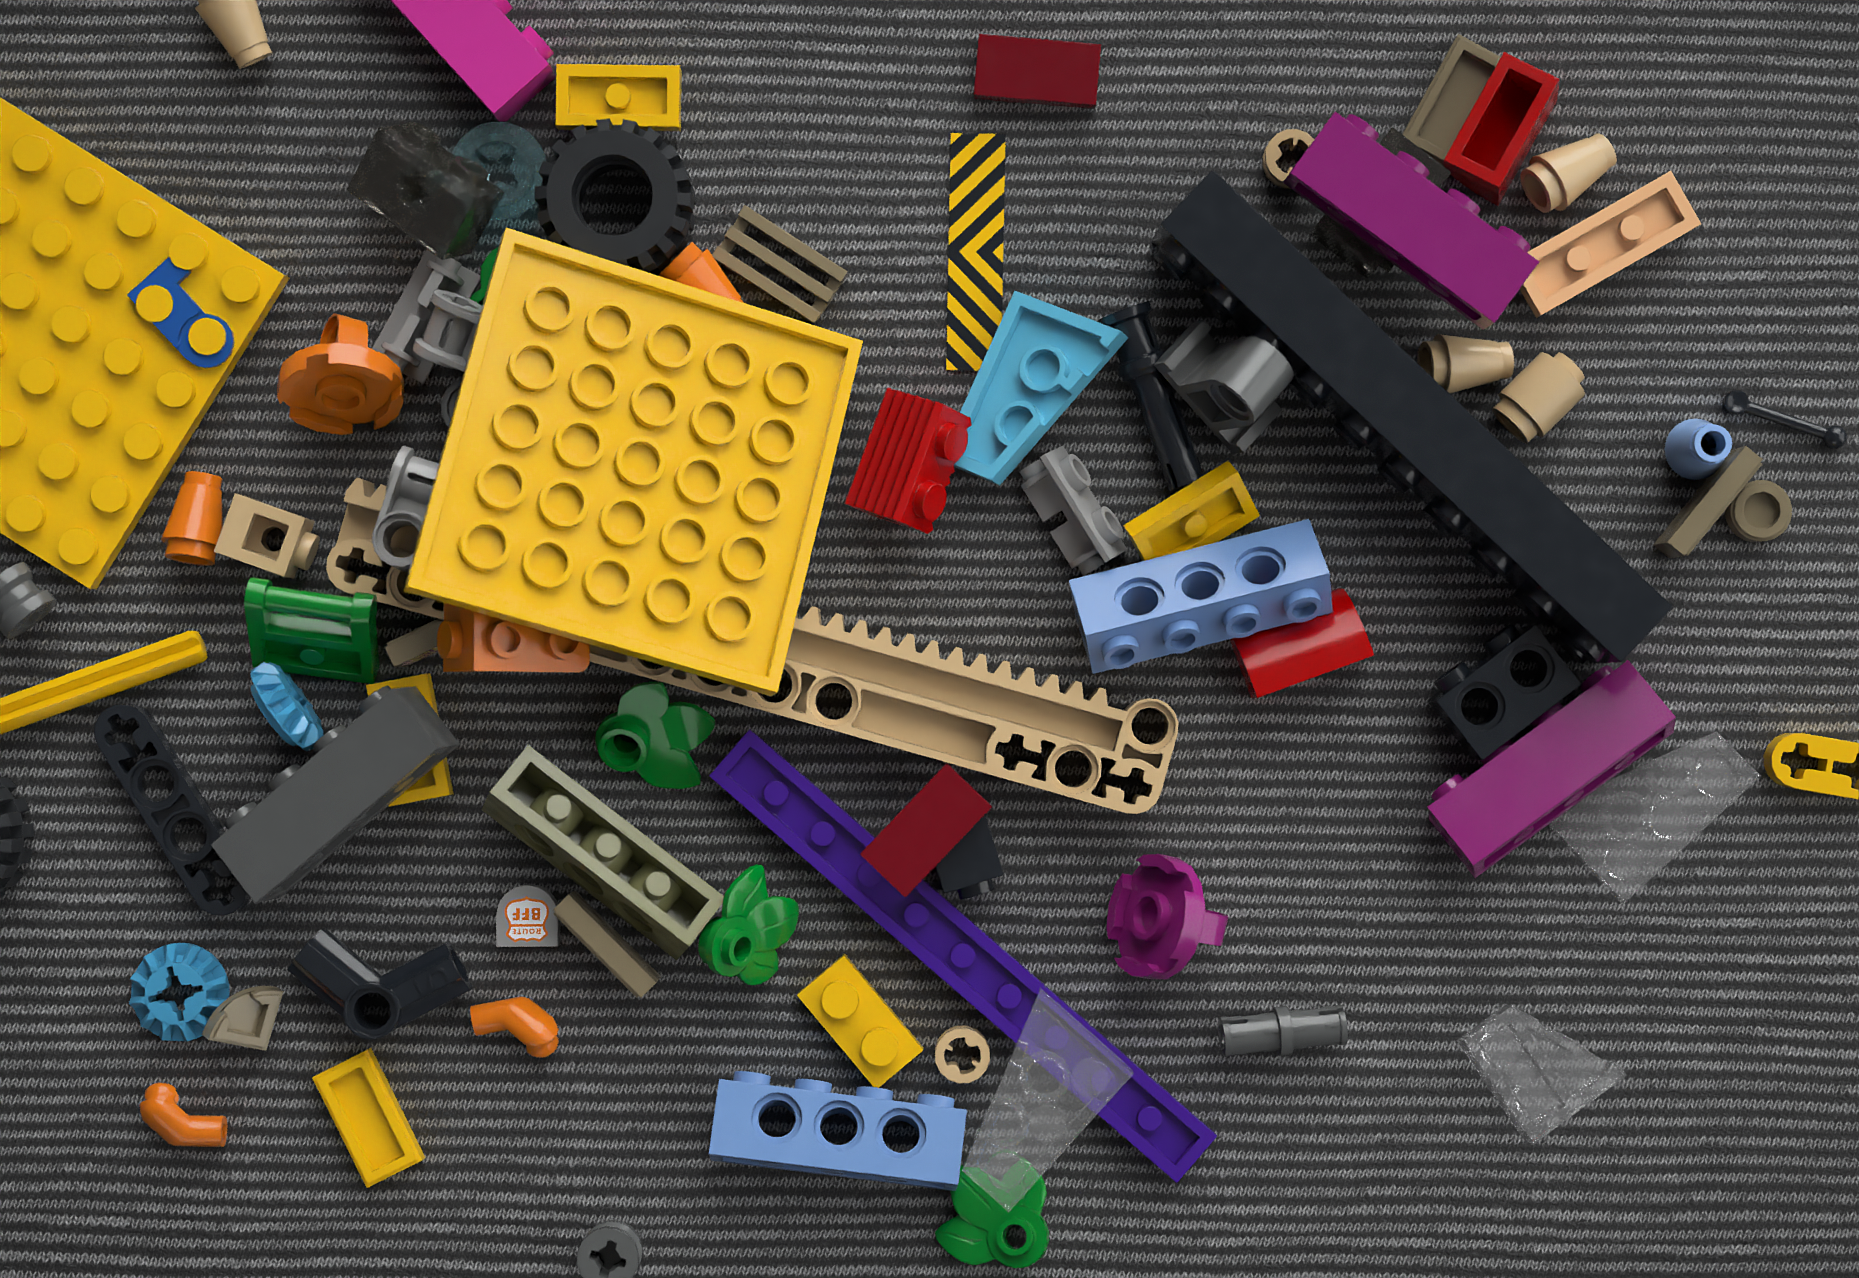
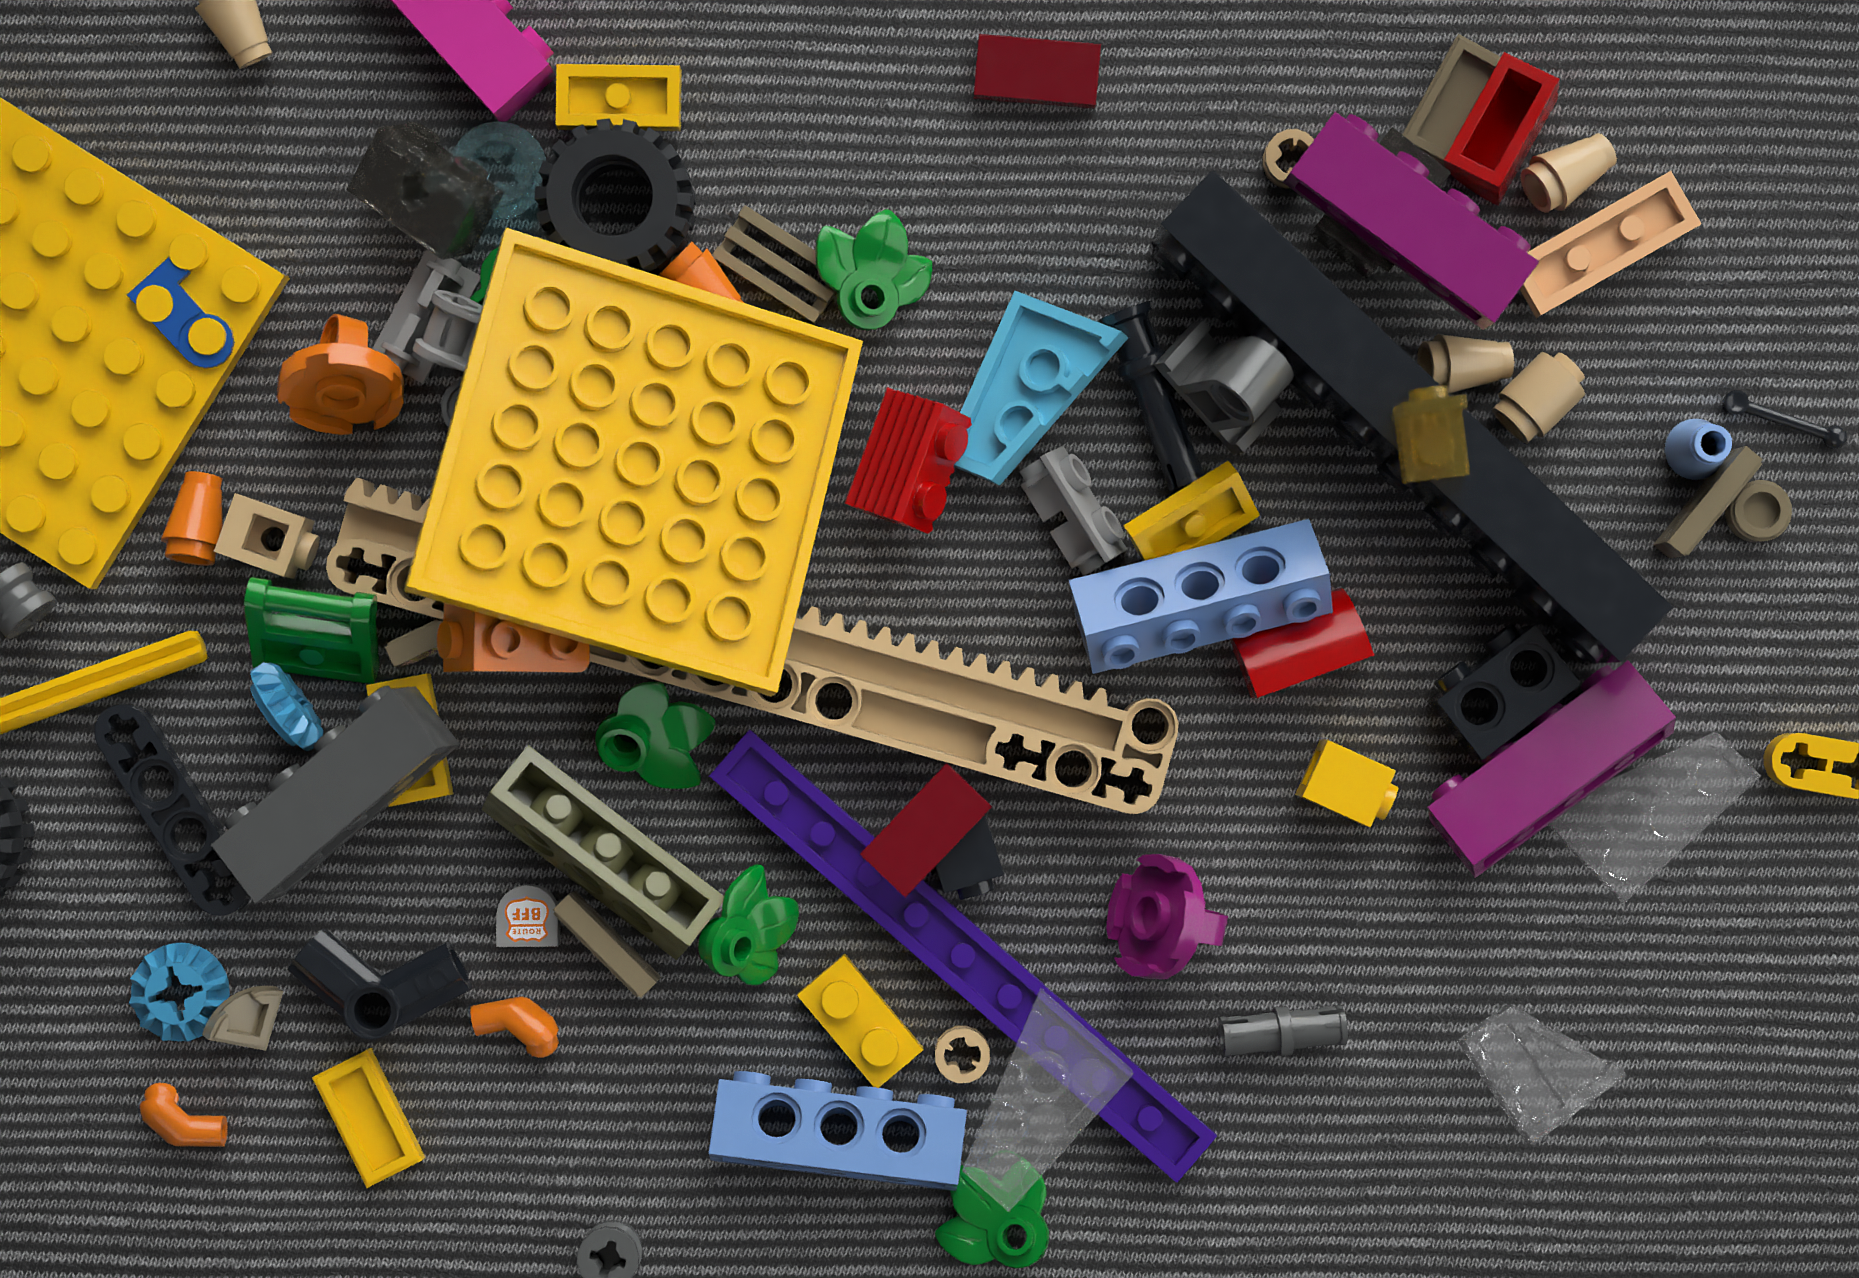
(403, 503): light grey piece -> none
(872, 261): none -> green plate
(975, 247): sticker -> none
(1348, 784): none -> yellow brick
(1431, 435): none -> clear yellow bracket

